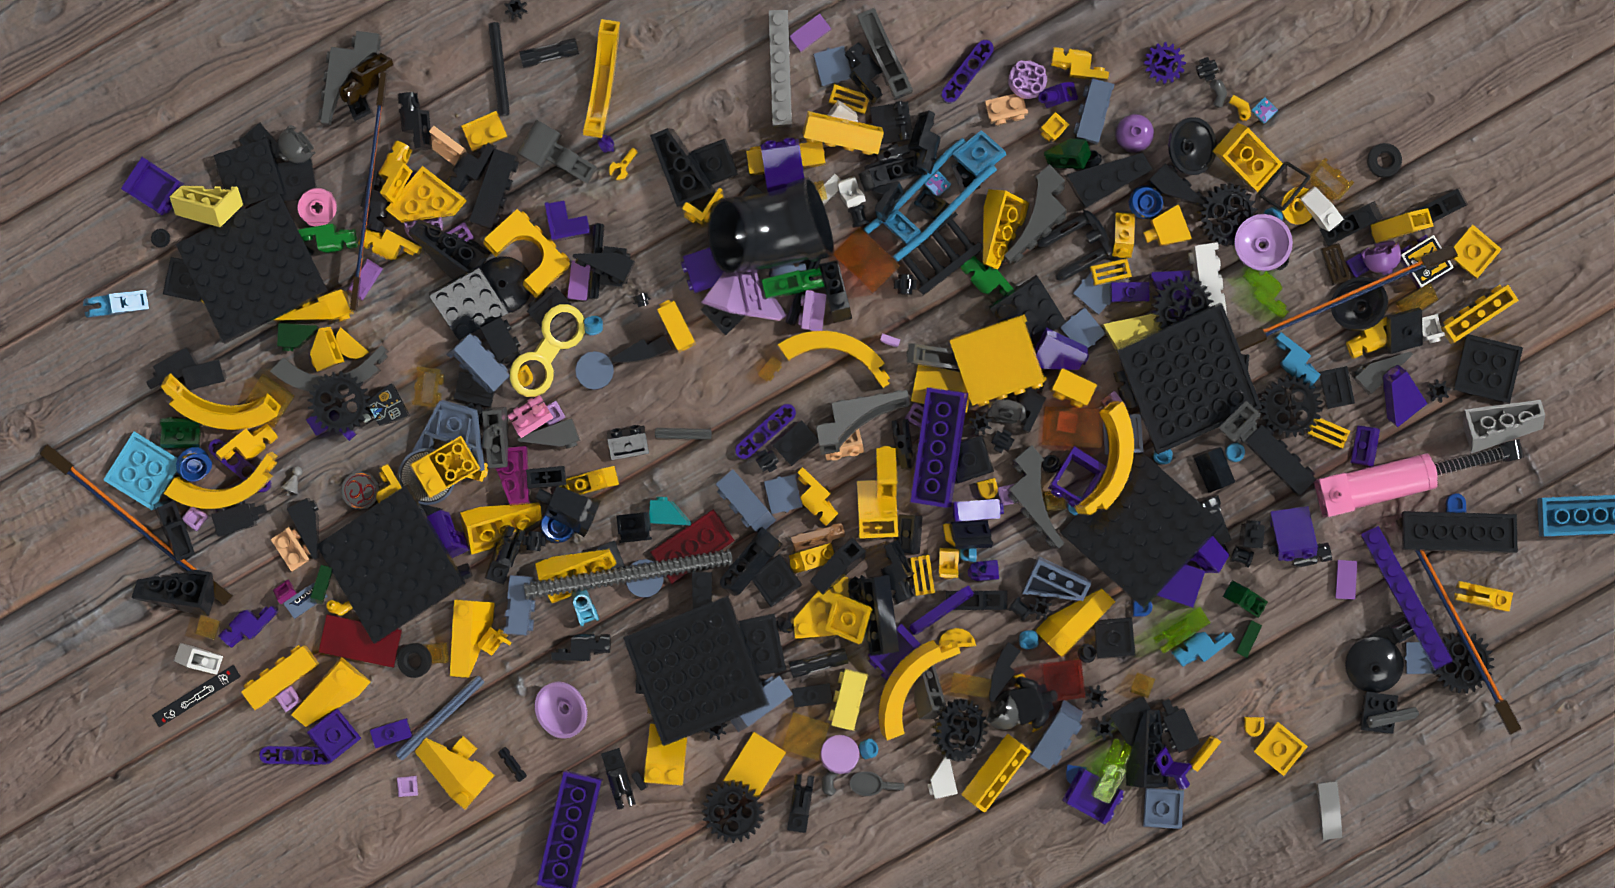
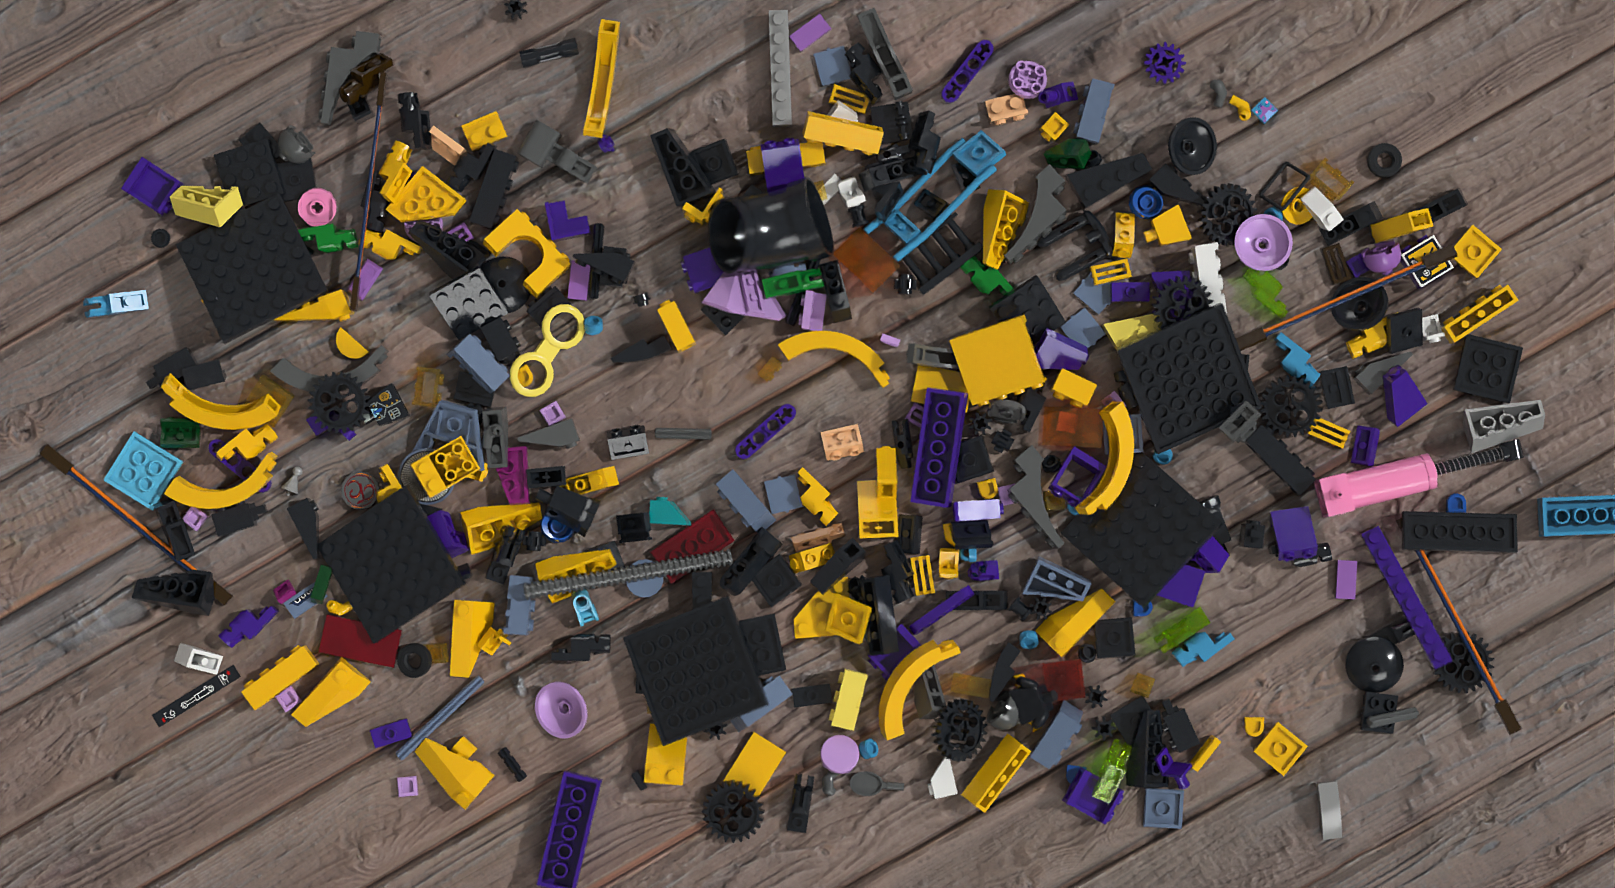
(179, 282): black plate -> none
(193, 464): blue piece -> none
(207, 627): clear yellow plate -> none
(291, 548): light nougat bracket -> none
(294, 335): dark green slope -> none
(297, 755): dark purple beam -> none
(325, 350): yellow slope -> none
(334, 735): dark purple tile -> none
(499, 69): black axle -> none
(531, 420): bright pink plate -> none
(594, 370): sand blue tile -> none
(618, 777): black plate -> none
(623, 164): yellow bar -> none
(767, 460): black gear -> none
(785, 624): black plate -> none
(796, 443): black plate -> none
(805, 736): clear yellow plate -> none
(820, 662): black axle -> none
(854, 413): dark grey arch -> none
(937, 184): tile -> none
(959, 636): yellow tile -> none
(1079, 64): yellow plate -> none
(1134, 133): medium lavender cylinder -> none
(1207, 69): black gear -> none
(1214, 470): black panel -> none
(1235, 452): dark azure tile -> none
(1242, 556): black bush -> none
(1245, 598): dark green slope -> none
(1247, 156): yellow slope -> none
(1248, 638): dark green piece -> none
(1417, 660): sand blue piece -> none
(1419, 299): clear yellow slope -> none
(1443, 390): black gear -> none
(1484, 596): yellow plate -> none

